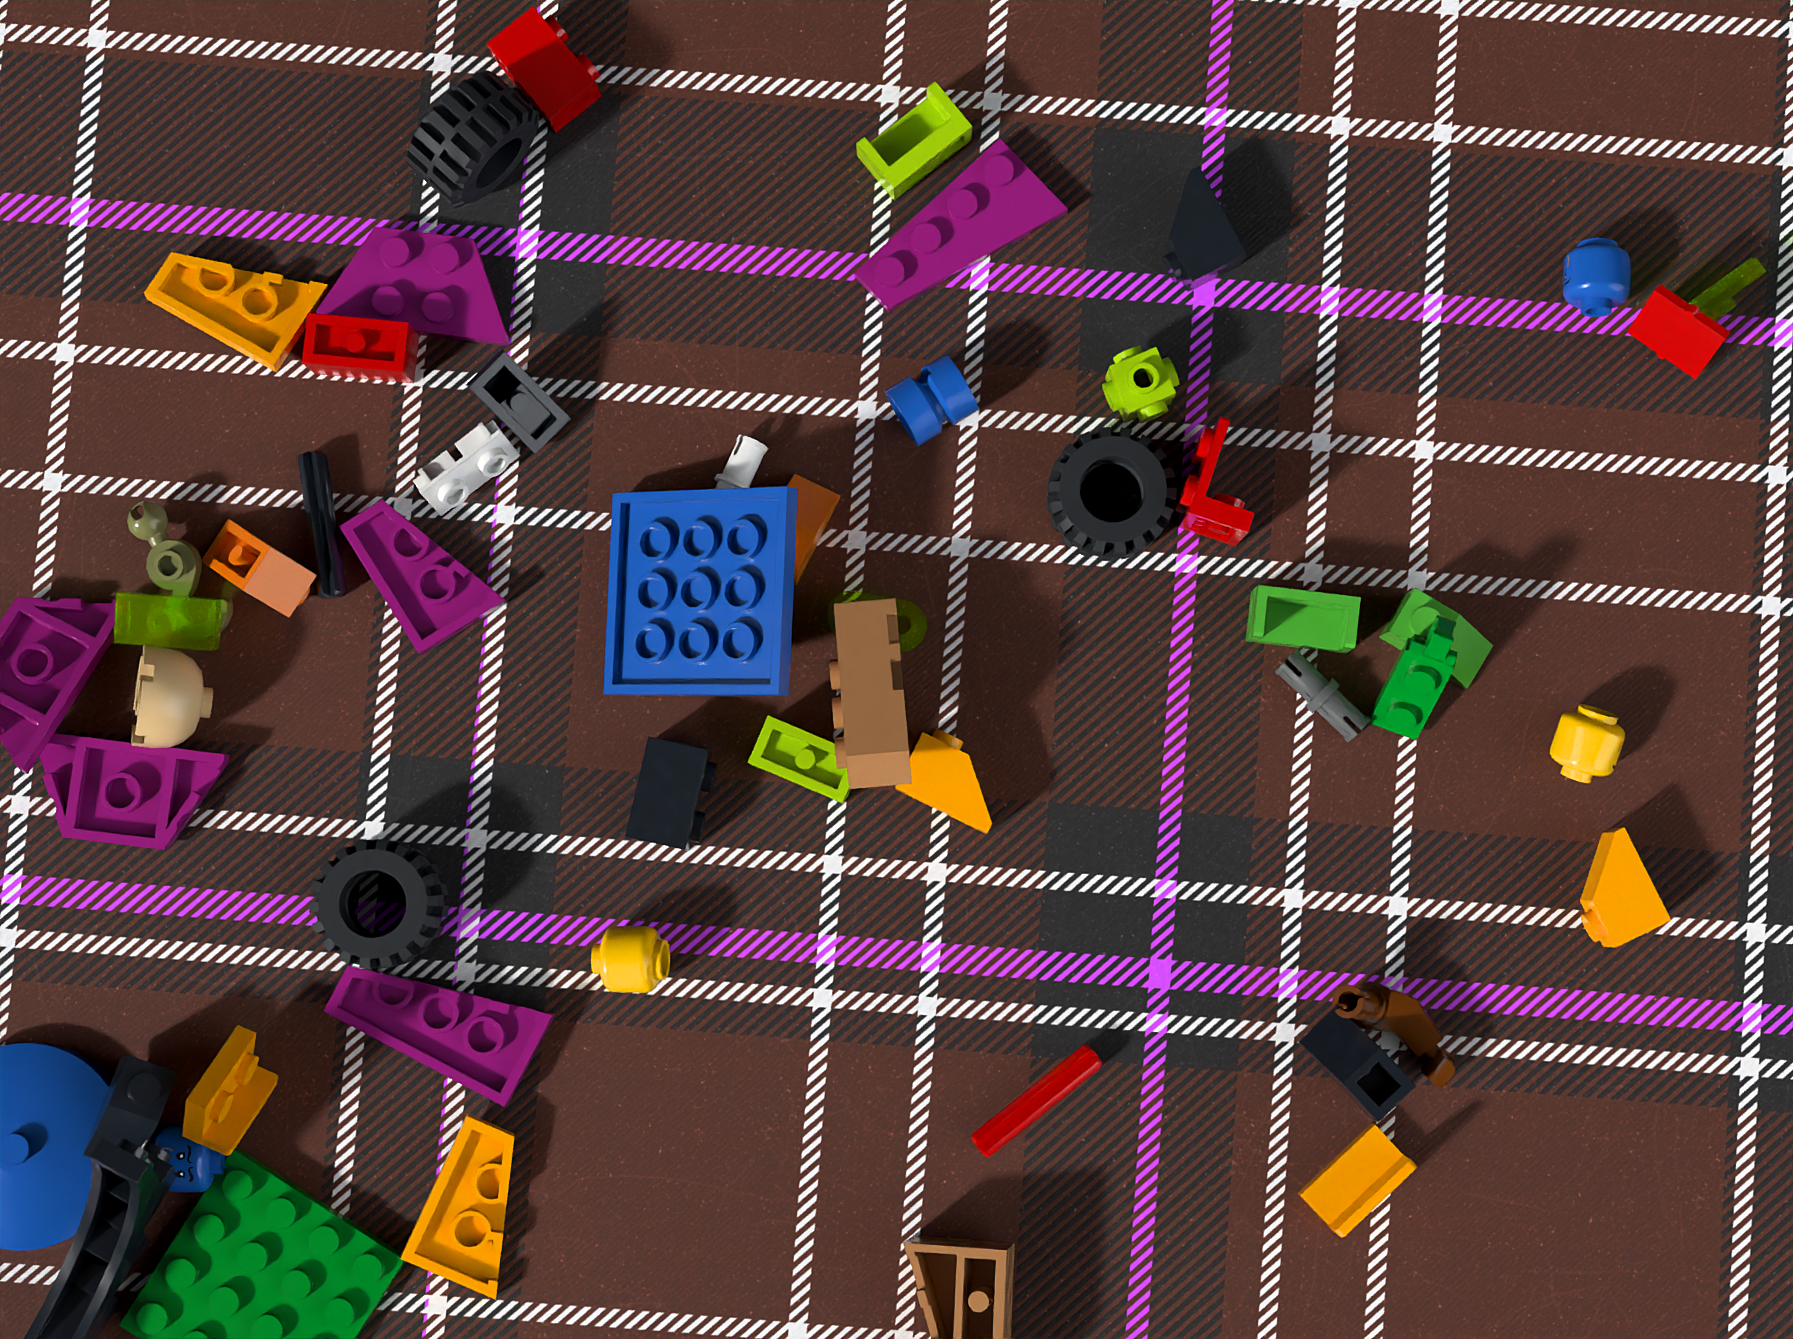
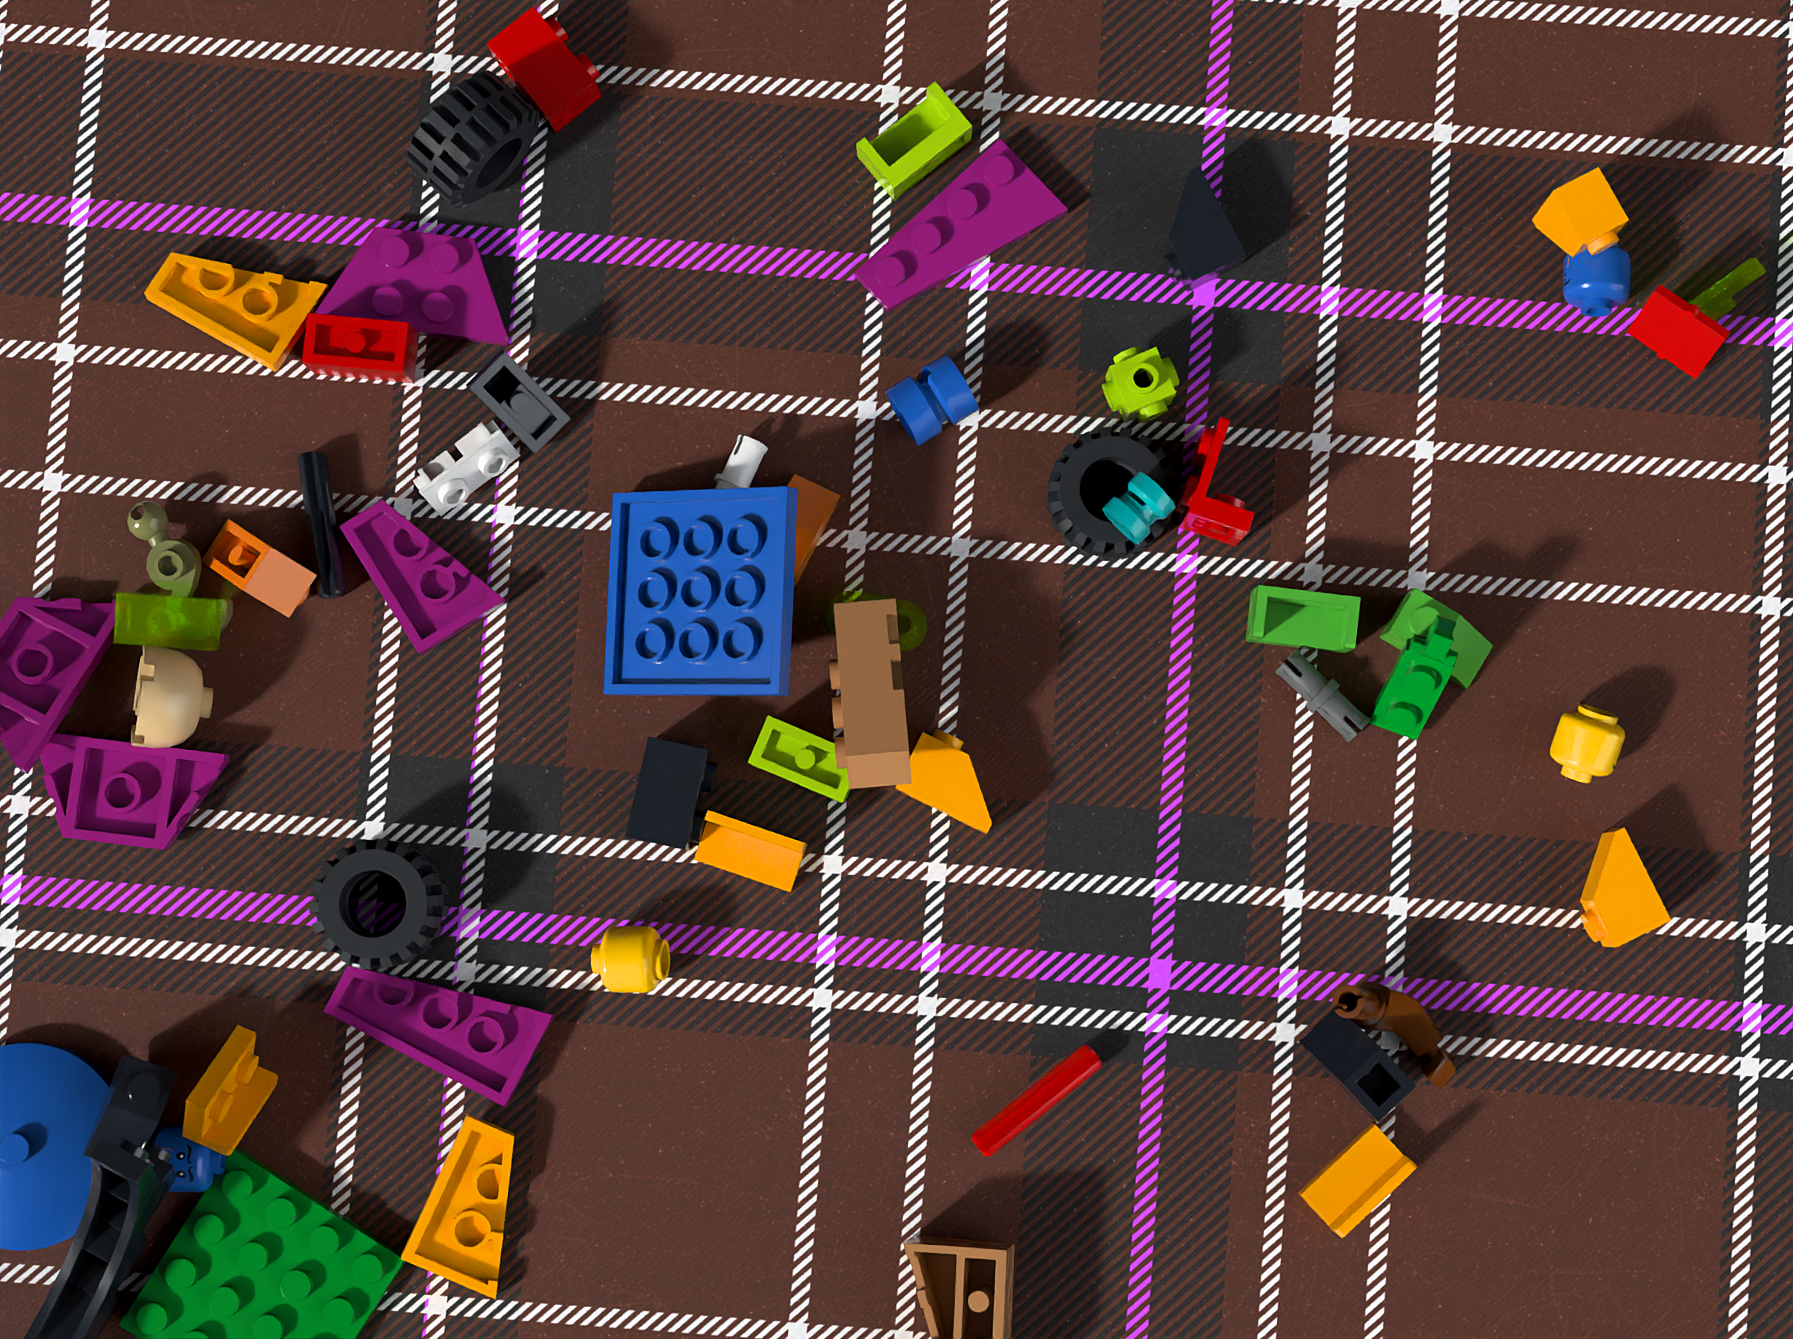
(750, 851): none -> light orange panel
(1139, 508): none -> teal wheel
(1582, 215): none -> light orange slope

